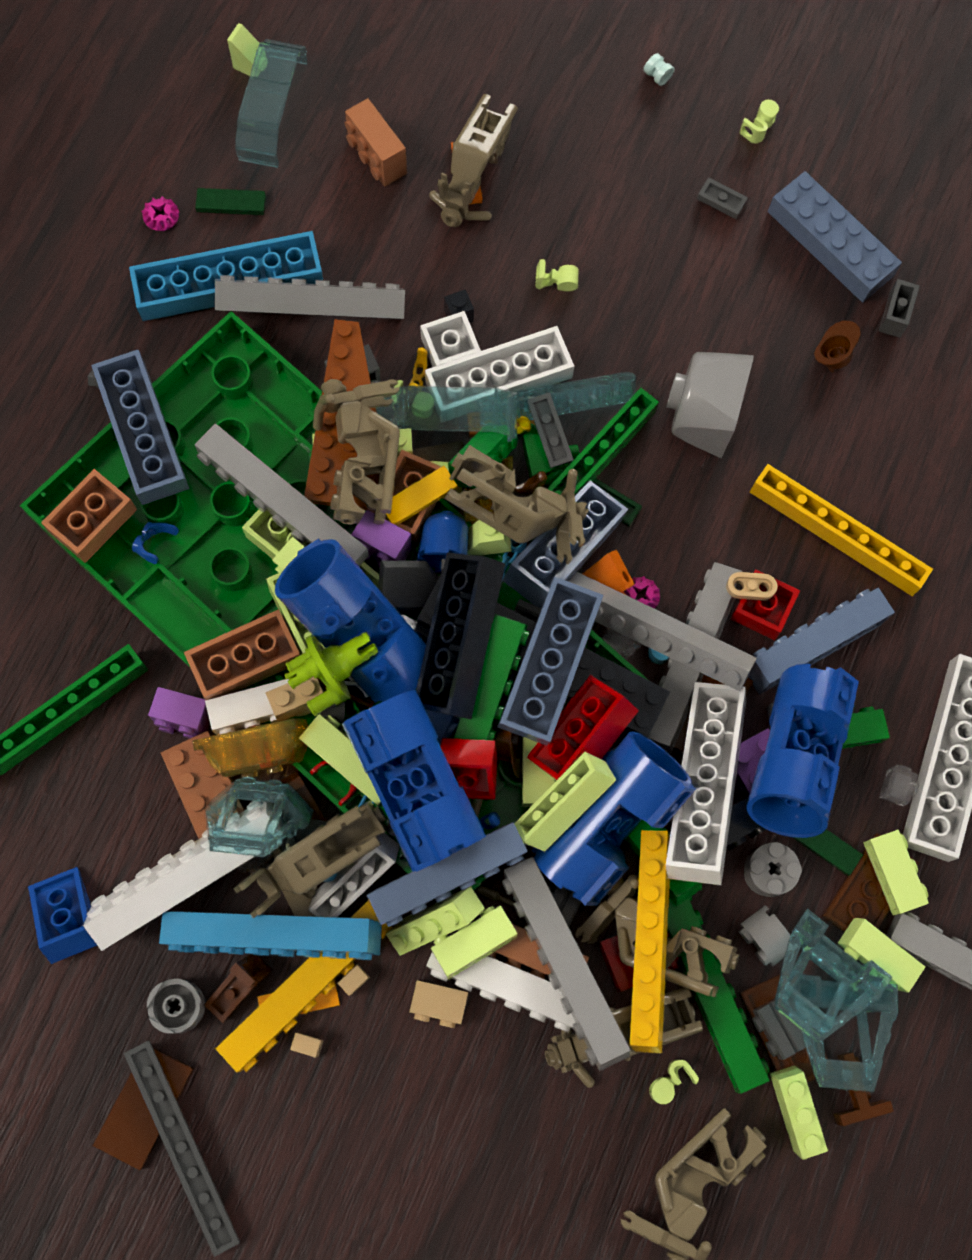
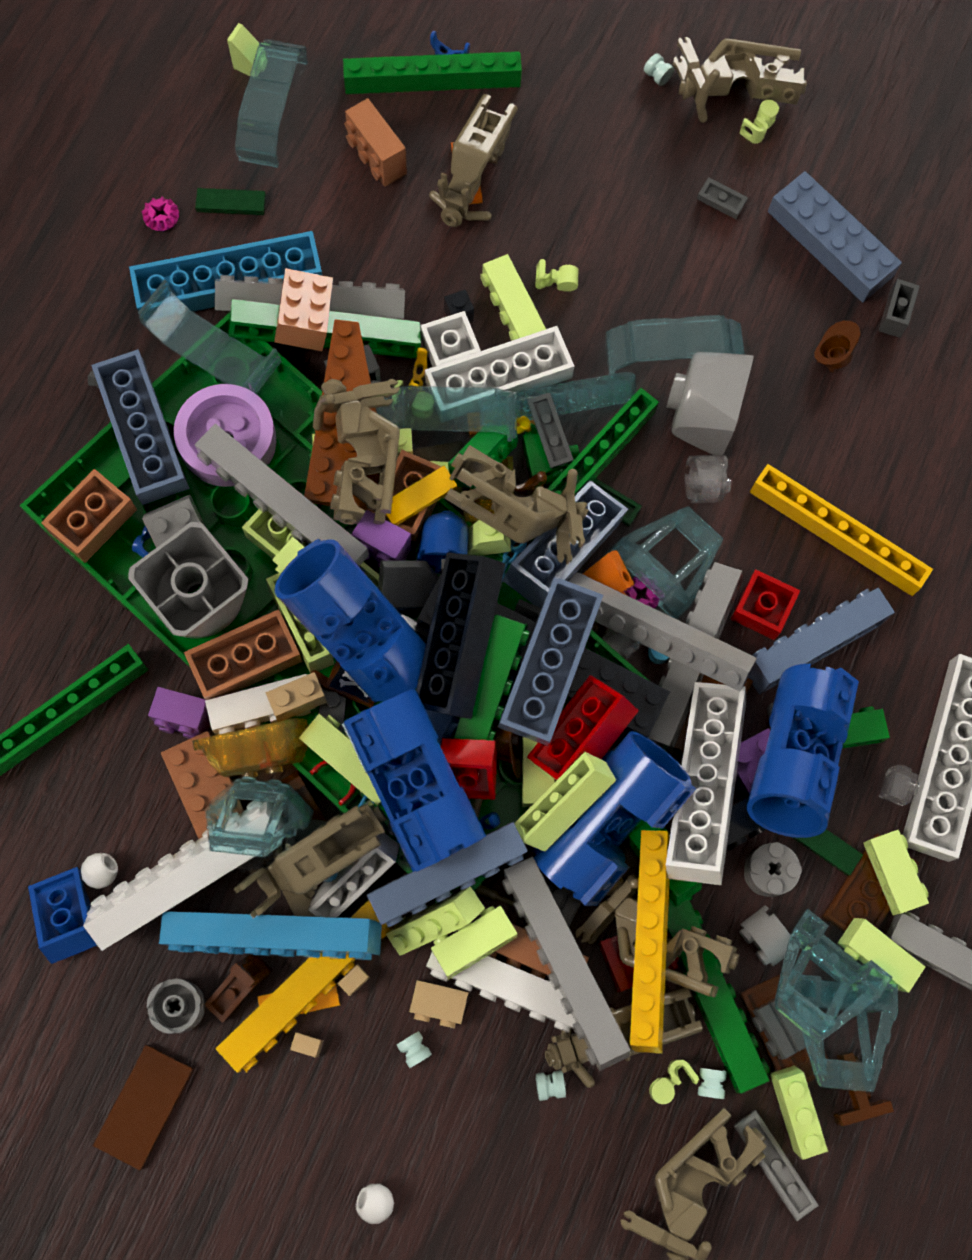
(99, 870): none -> white piece
(170, 519): none -> light grey brick
(177, 566): none -> light grey piece
(182, 1148): dark grey plate -> none
(205, 343): none -> clear light blue windscreen
(233, 410): none -> lavender brick
(303, 310): none -> brick
(331, 666): lime piece -> none
(374, 1203): none -> white piece
(383, 334): none -> brick
(414, 1049): none -> light aqua wheel
(432, 72): none -> green brick
(437, 46): none -> blue cap
(511, 298): none -> yellowish green brick
(550, 1085): none -> light aqua wheel
(653, 574): none -> clear light blue windscreen
(671, 339): none -> clear light blue windscreen
(707, 478): none -> clear brick
(711, 1085): none -> light aqua wheel
(737, 60): none -> dark tan piece
(750, 586): tan plate -> none
(780, 1170): none -> light grey tile

